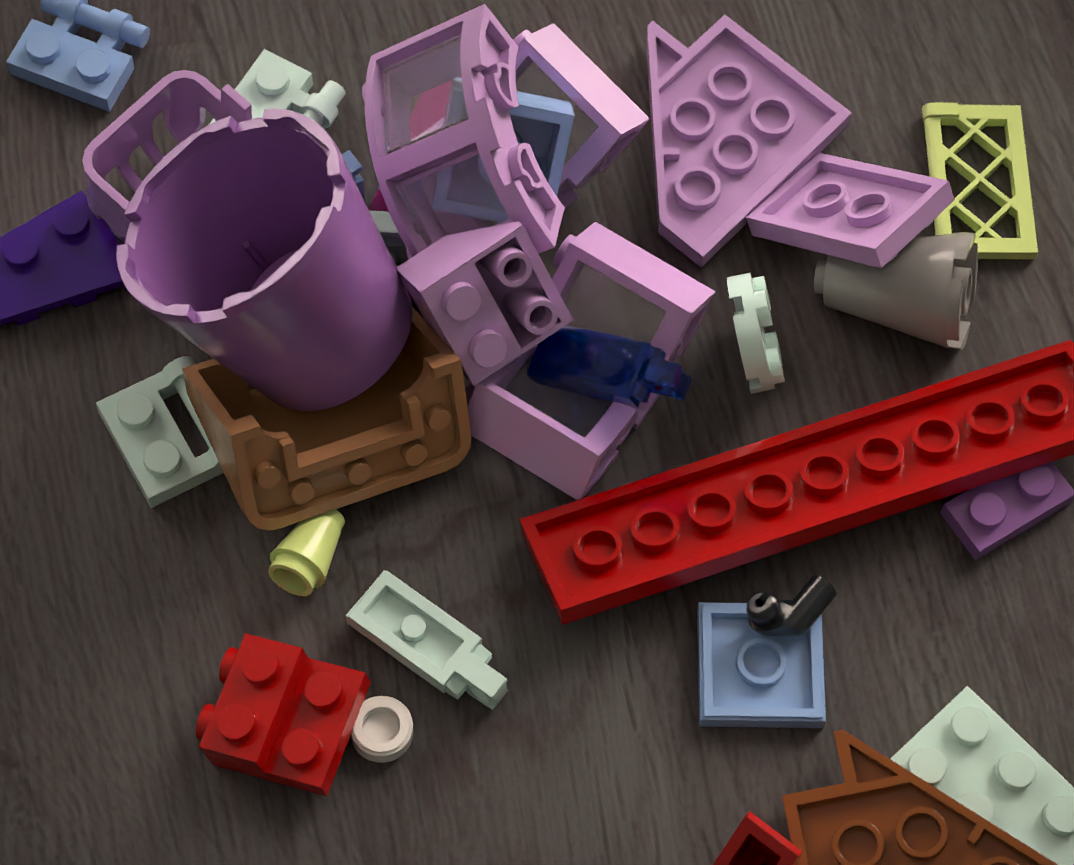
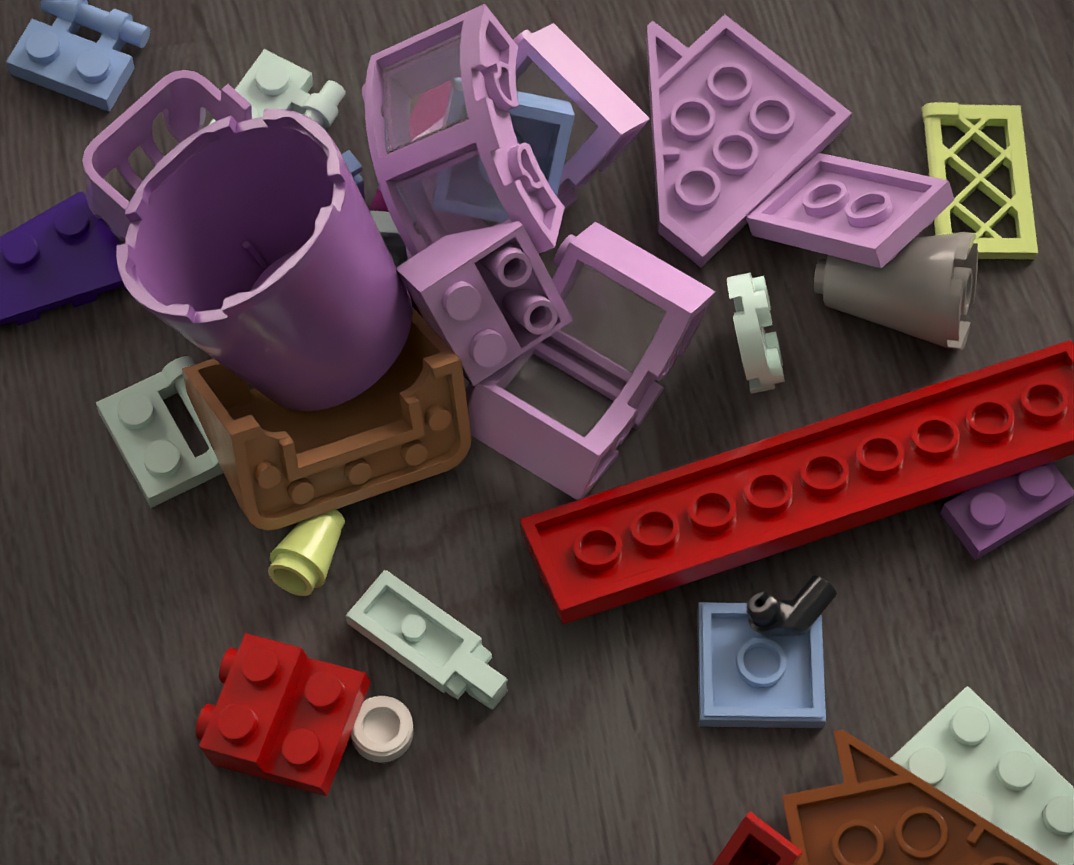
(606, 367): clear blue hinge -> none

